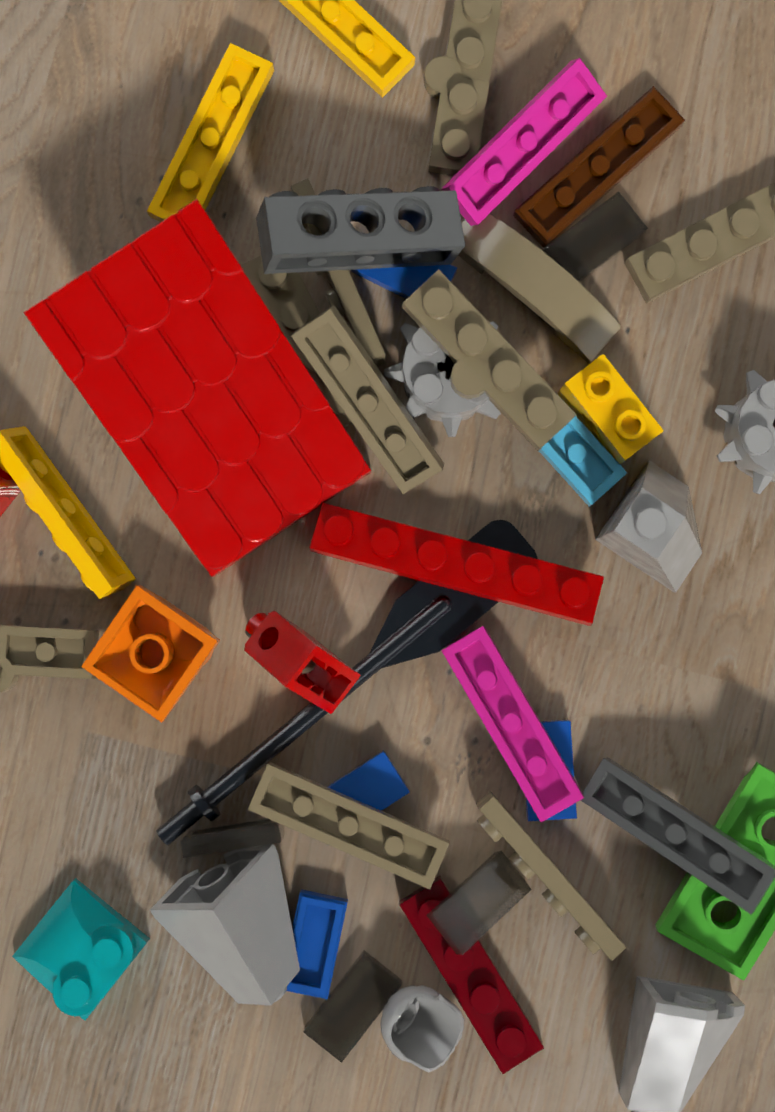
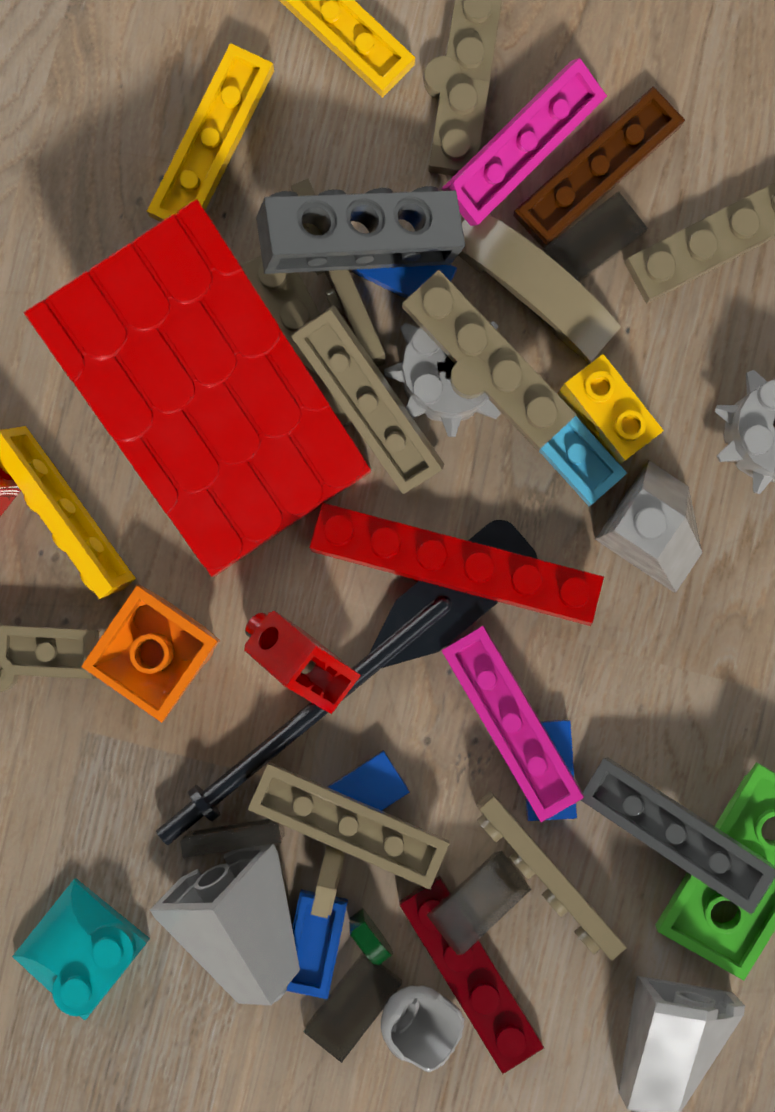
(328, 882): none -> dark tan tile
(369, 938): none -> dark green tile

